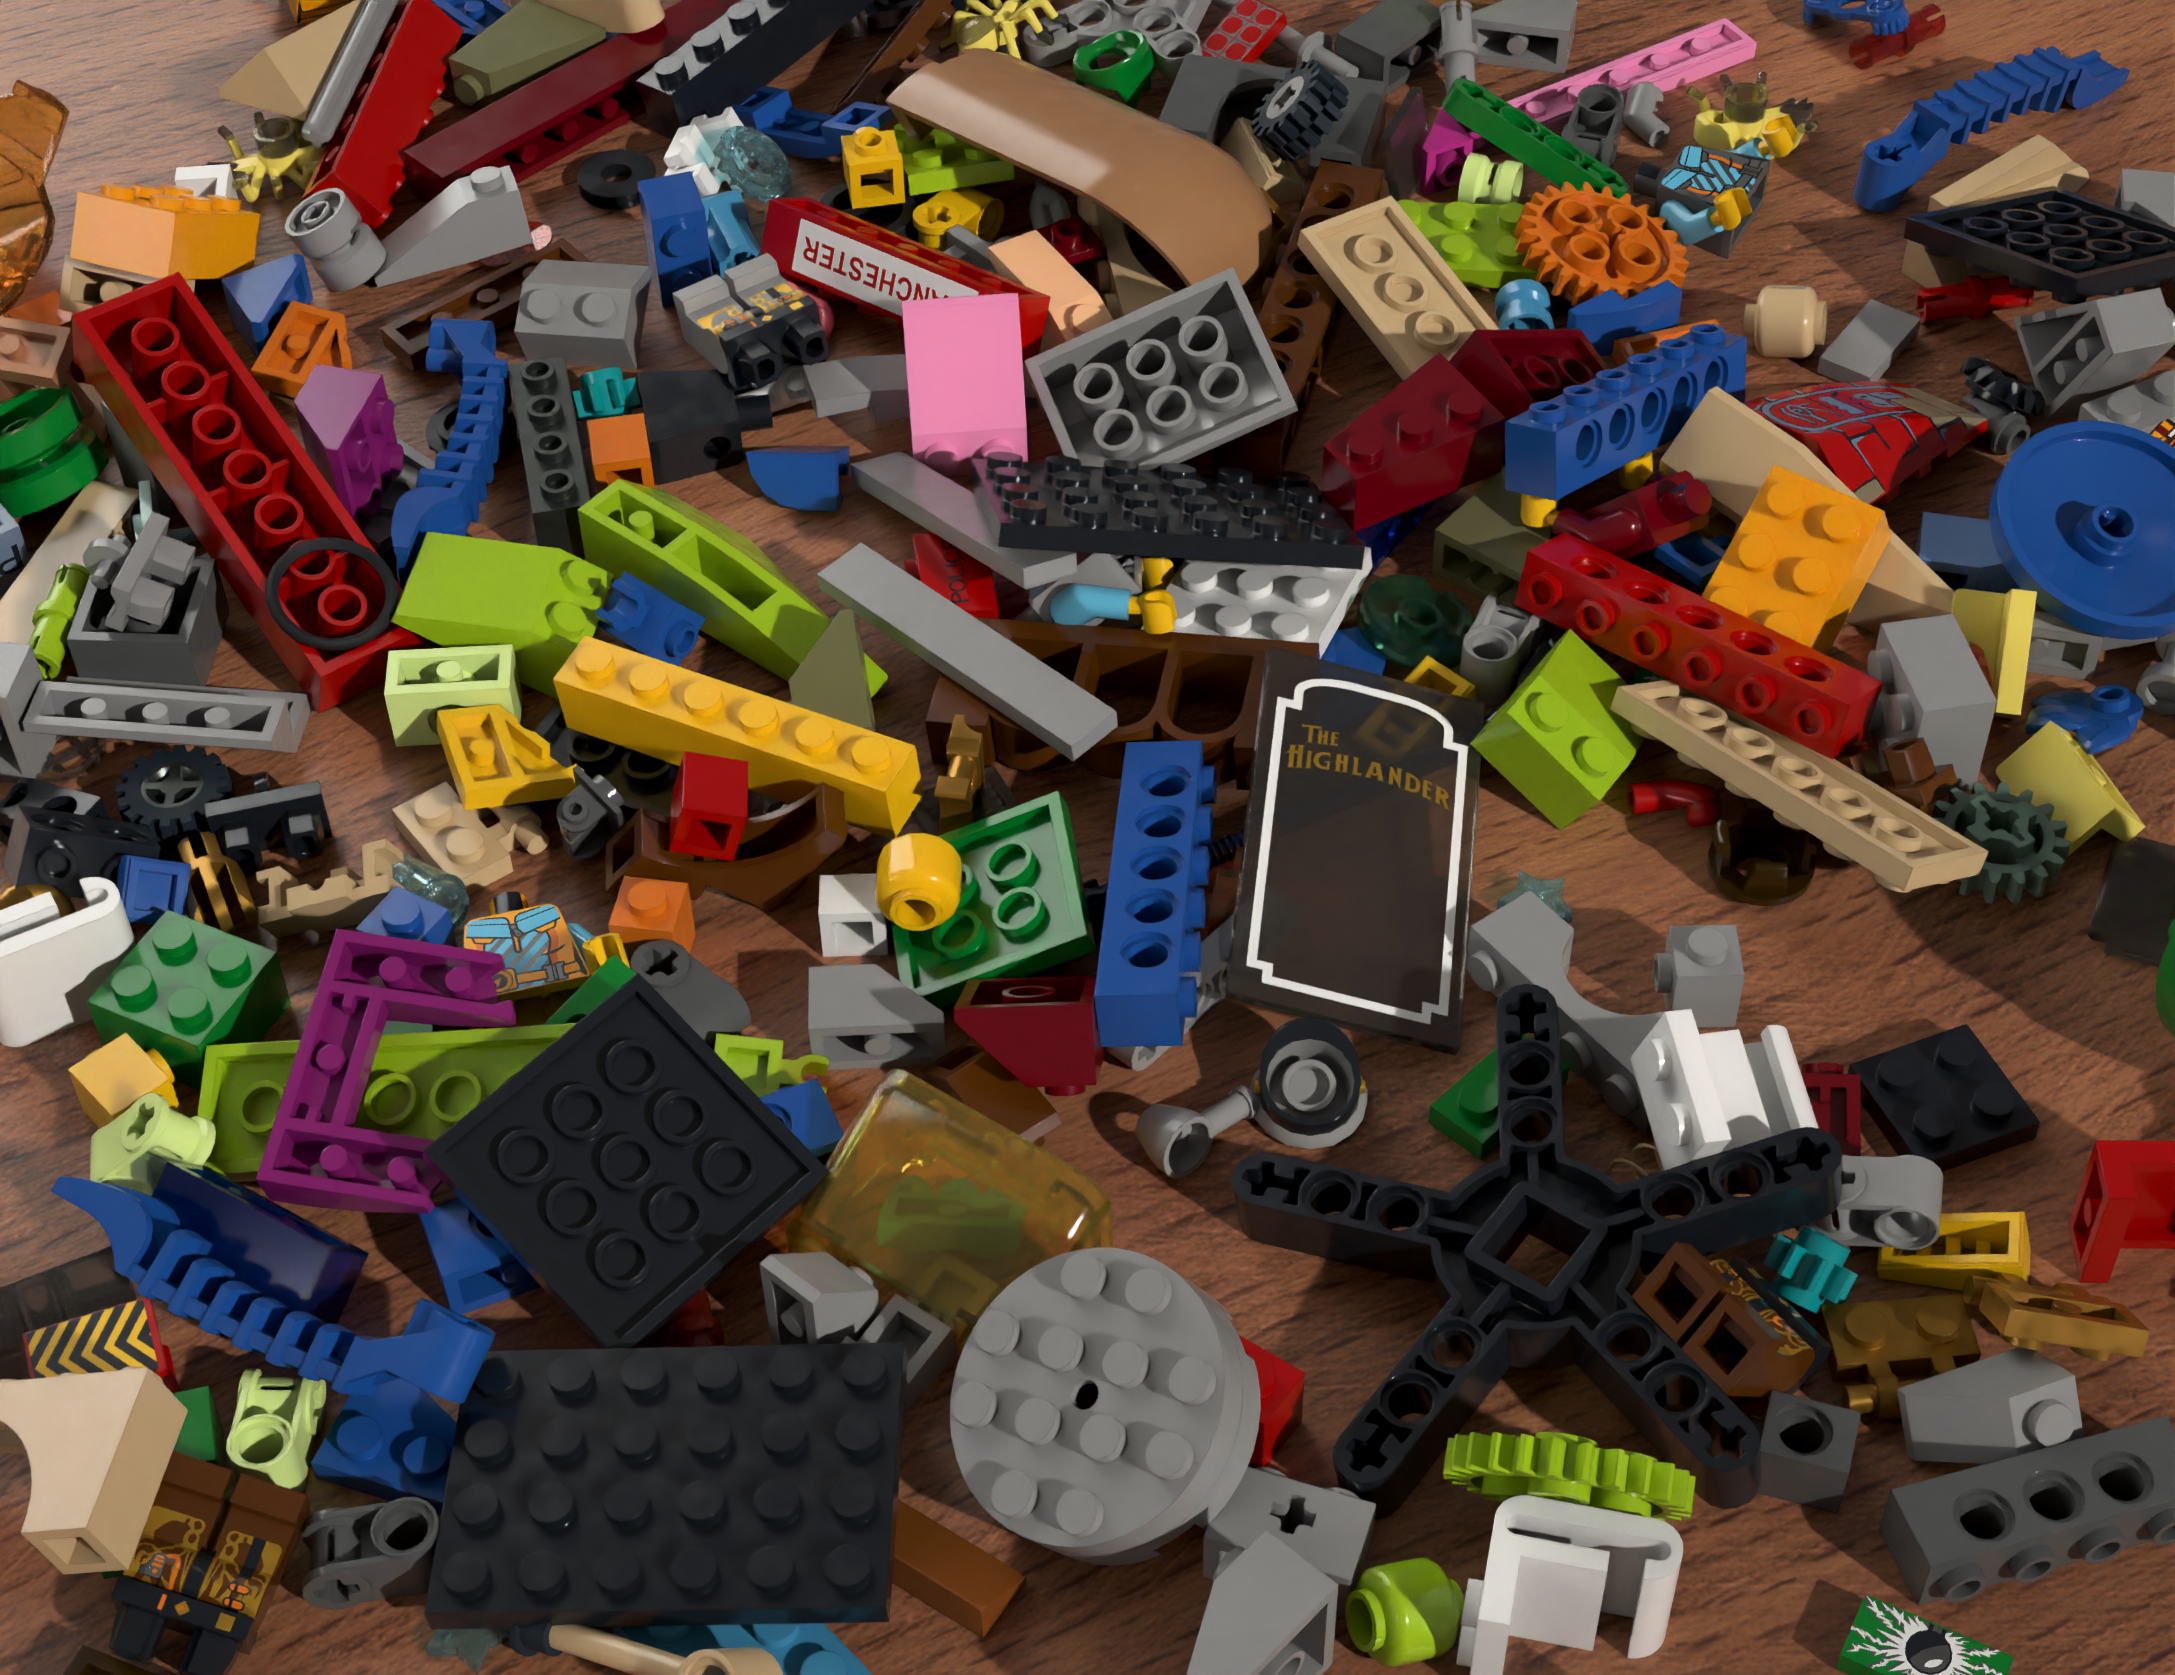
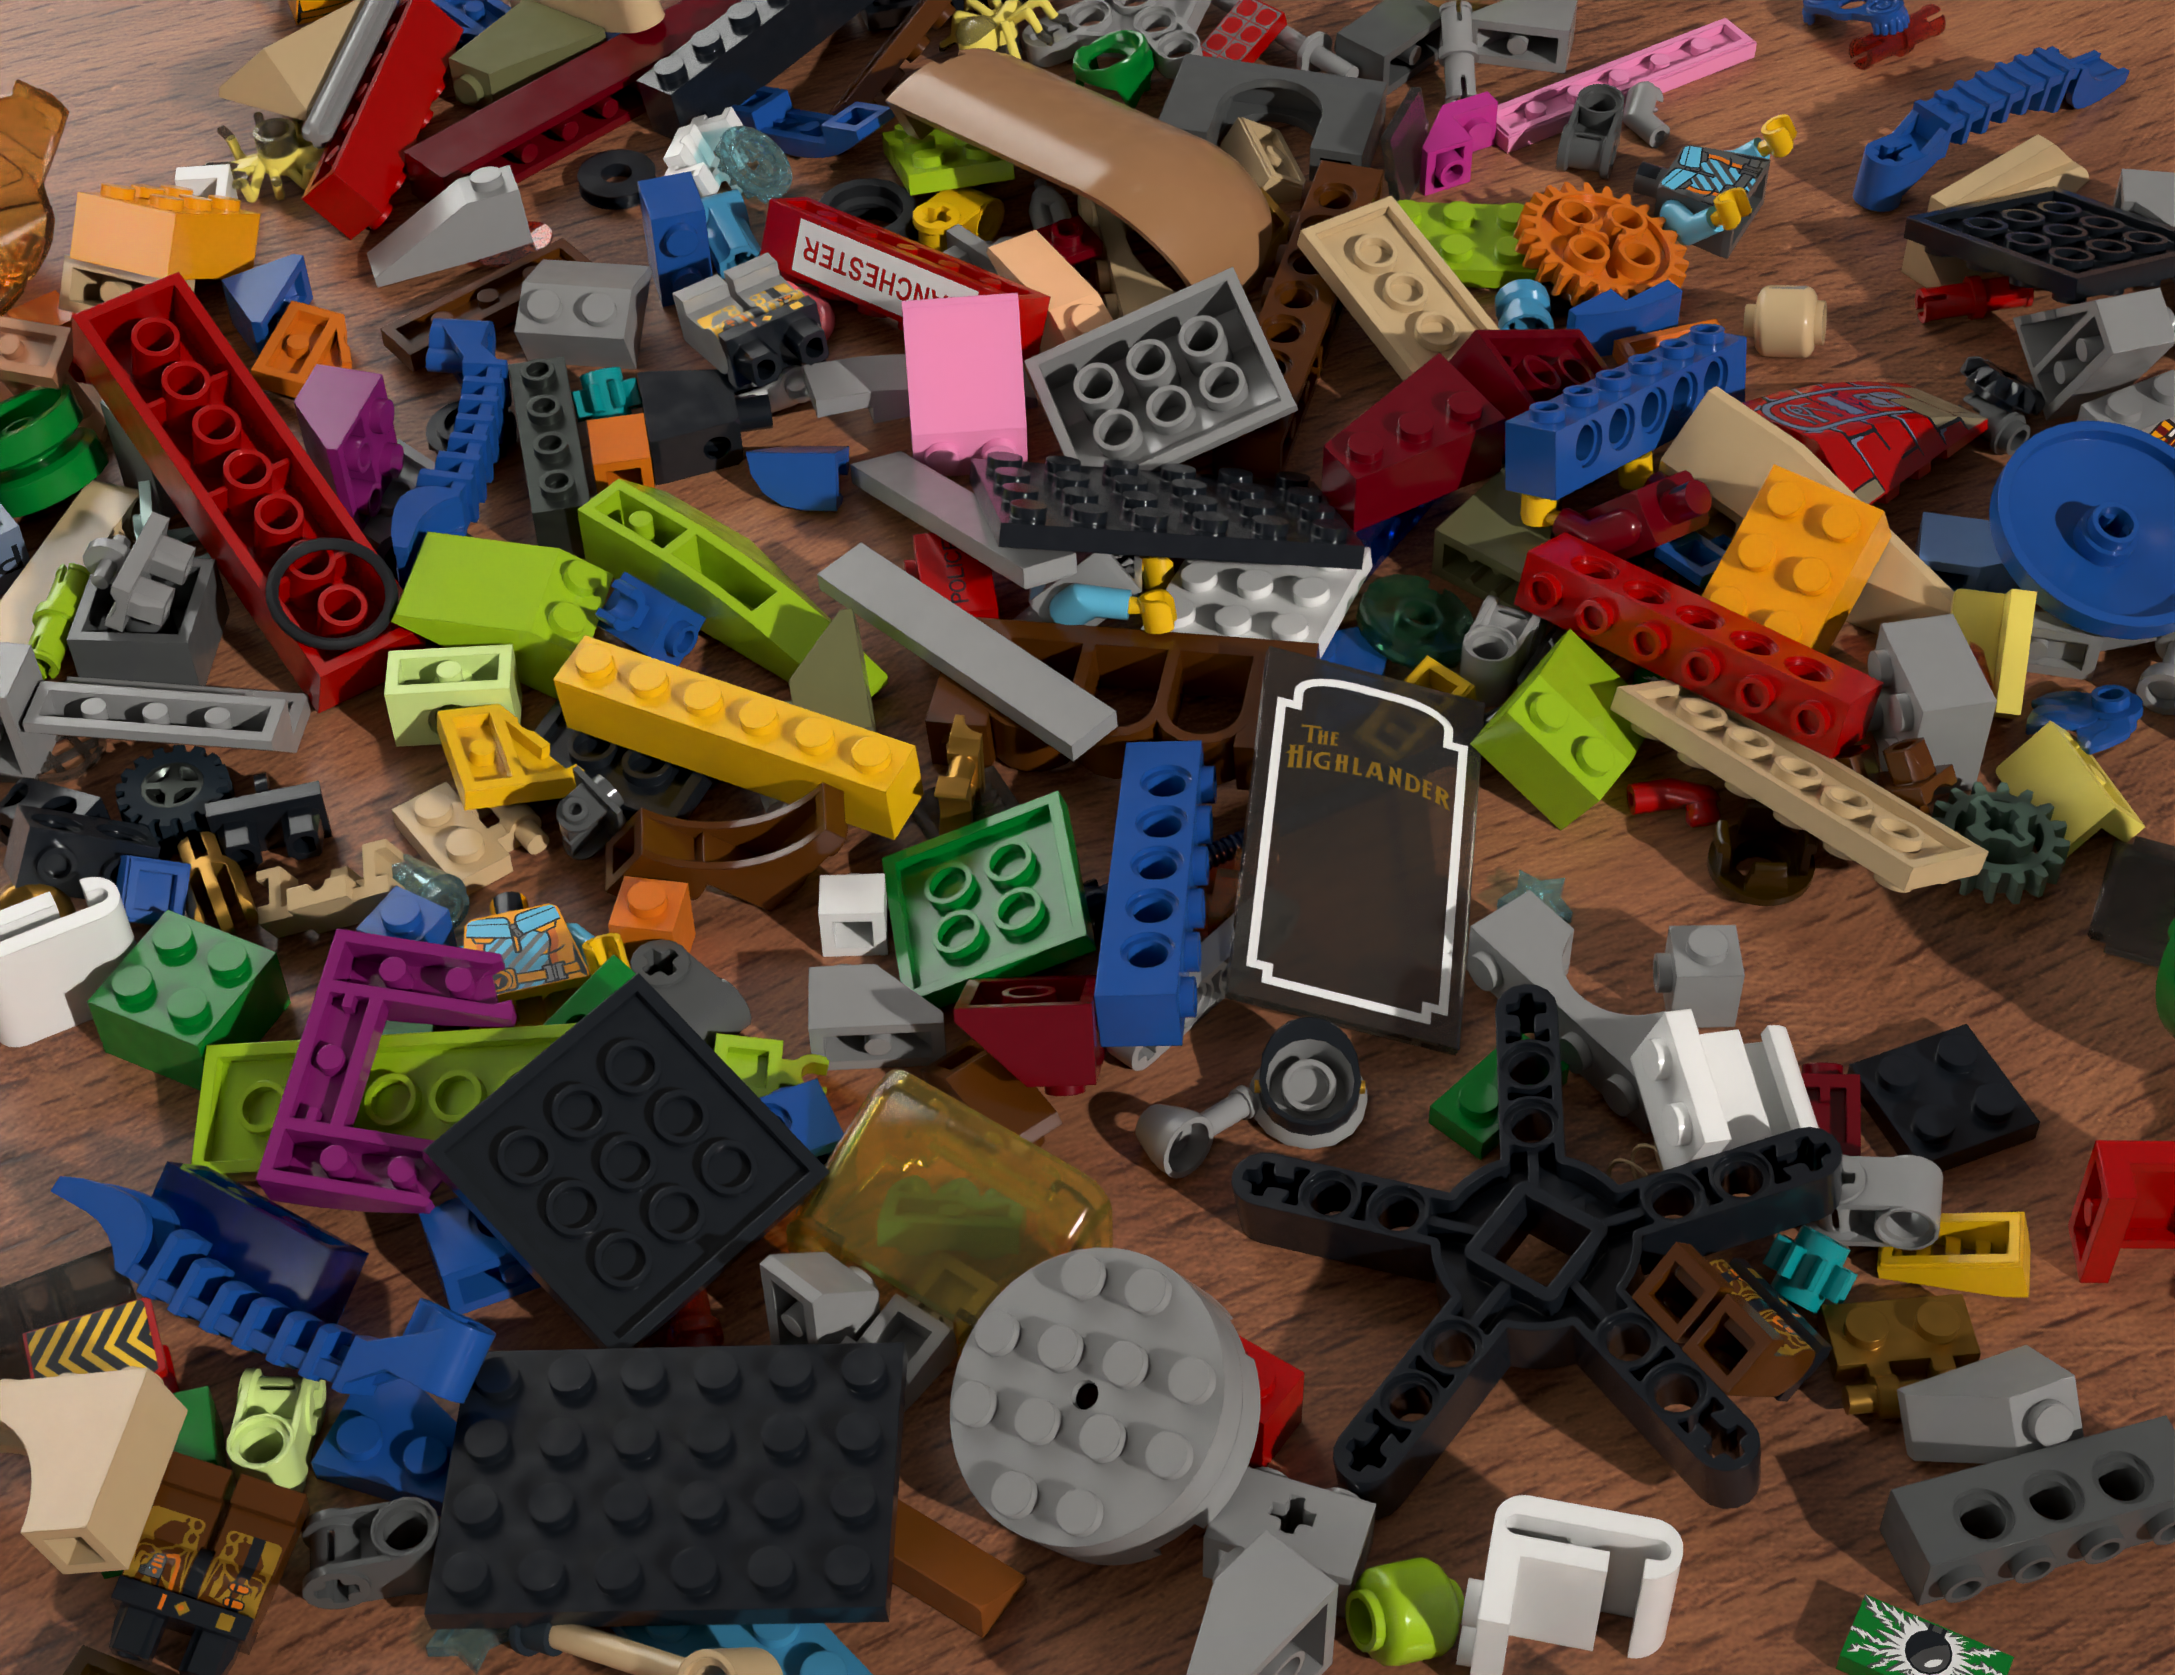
(117, 1076): yellow brick -> none
(143, 1139): yellowish green piece -> none
(335, 239): light grey wheel -> none
(709, 806): red brick -> none
(872, 153): yellow brick -> none
(918, 881): yellow head -> none
(1300, 110): black wheel -> none
(1490, 182): yellowish green wheel -> none
(1528, 139): green beam -> none
(1568, 1471): lime gear -> none
(1745, 114): animal -> none
(1820, 1430): dark grey brick -> none
(1869, 344): light grey tile -> none
(2056, 1315): pearl gold plate -> none

